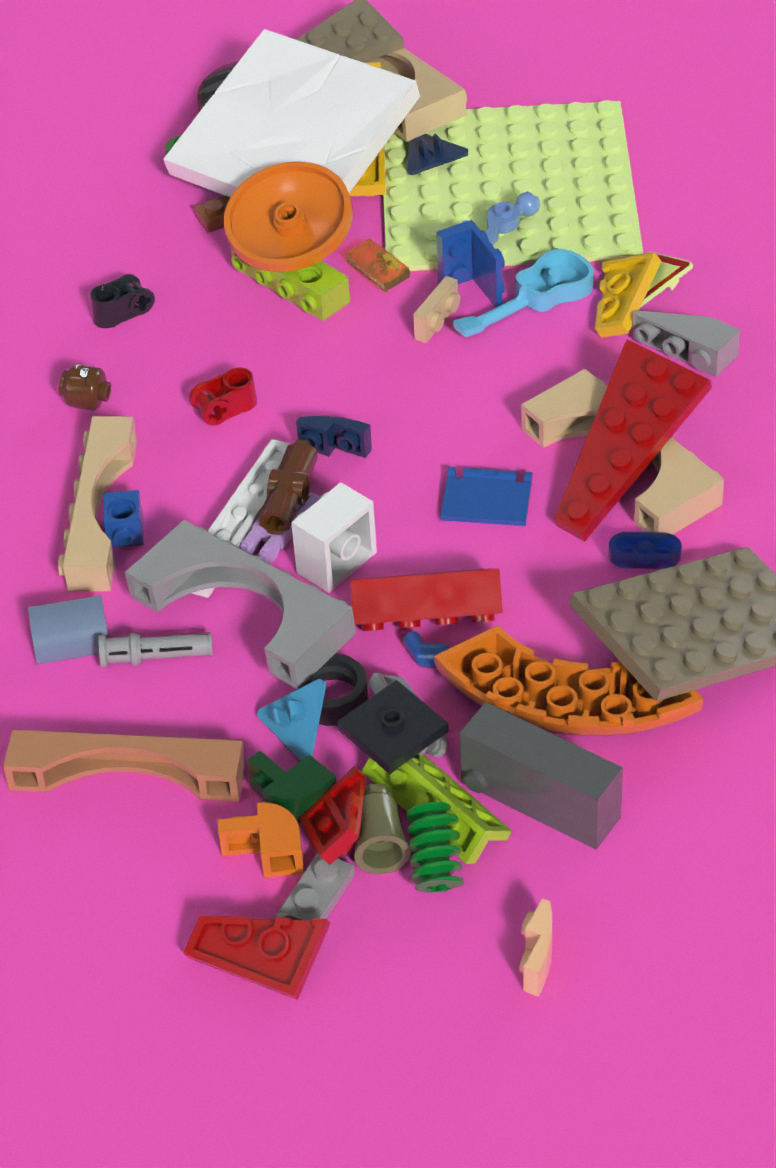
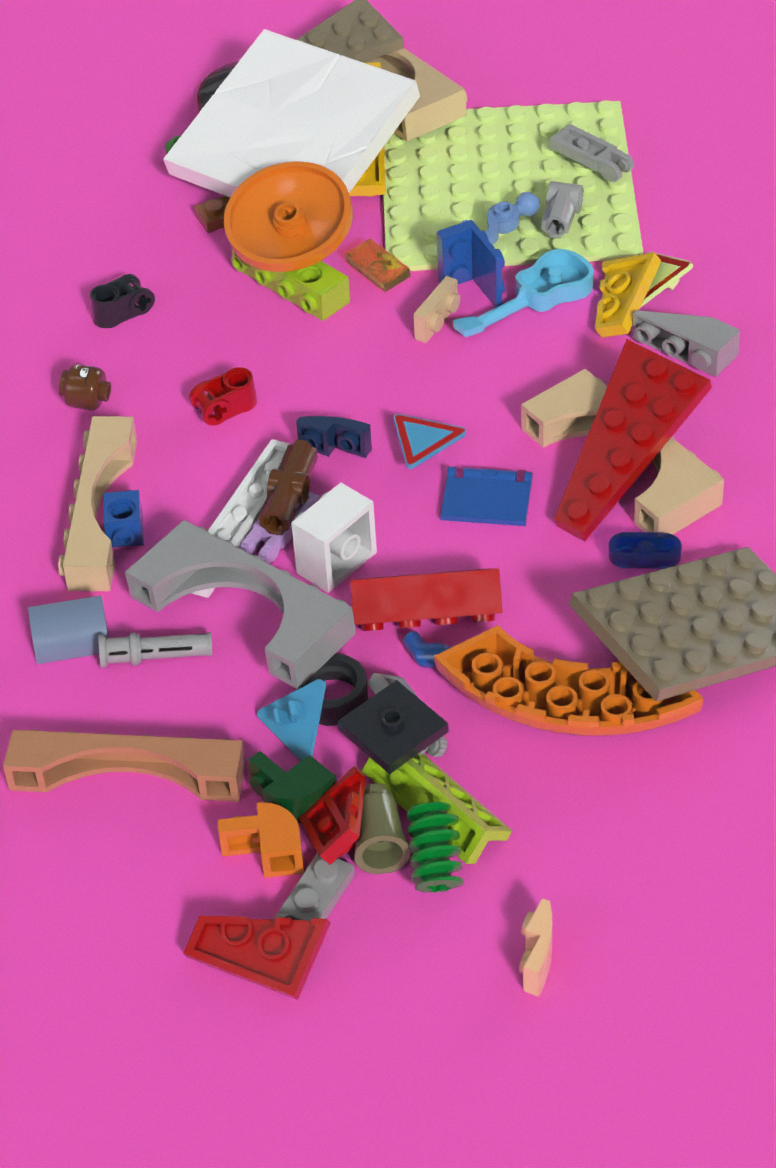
(424, 438): none -> piece
(430, 152): dark blue piece -> none
(541, 775): dark grey brick -> none
(562, 204): none -> light grey piece
(591, 152): none -> light grey hinge

